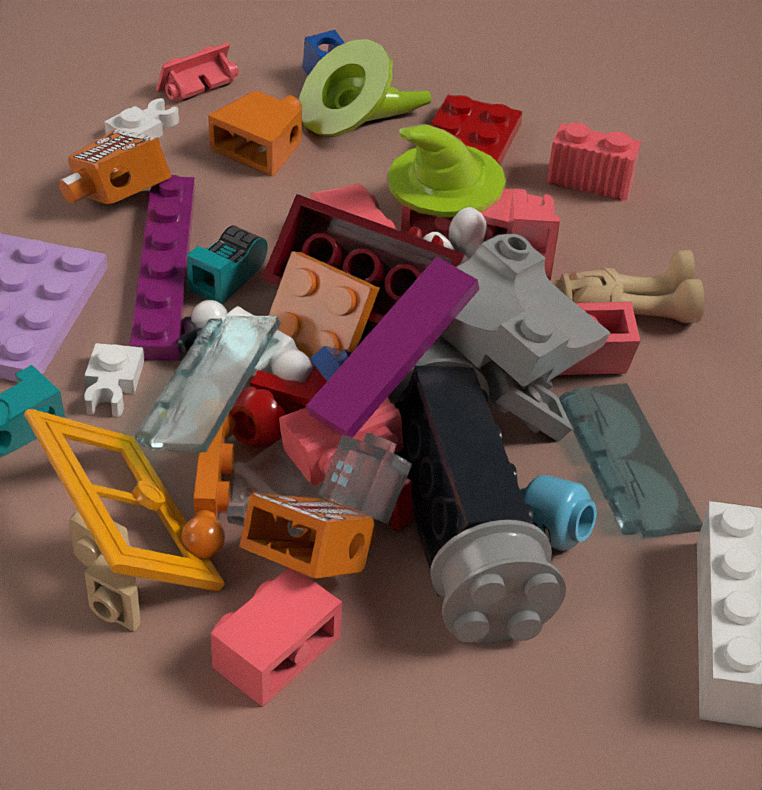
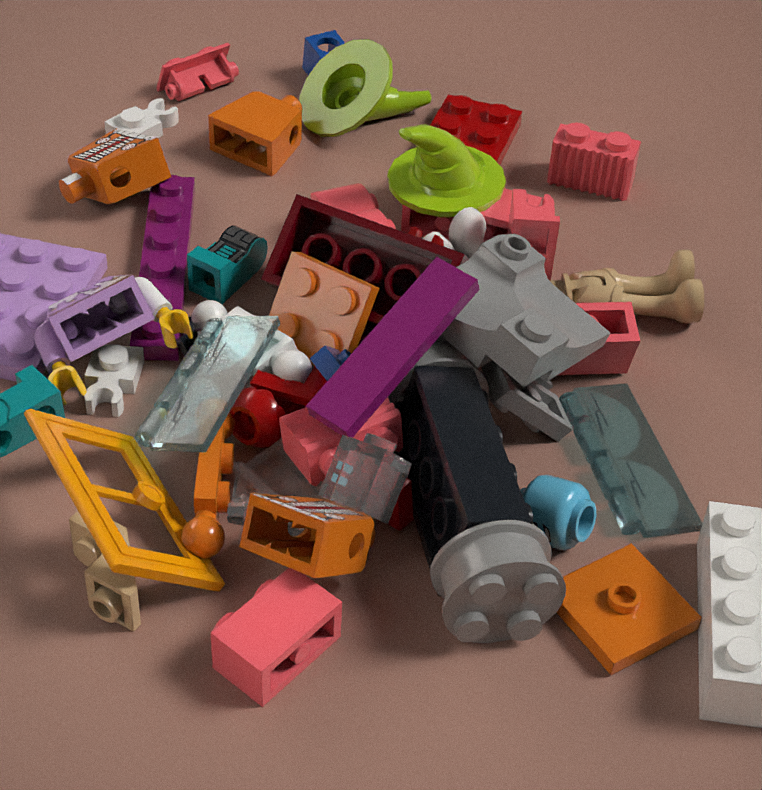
(98, 317): none -> lavender torso
(625, 609): none -> orange plate

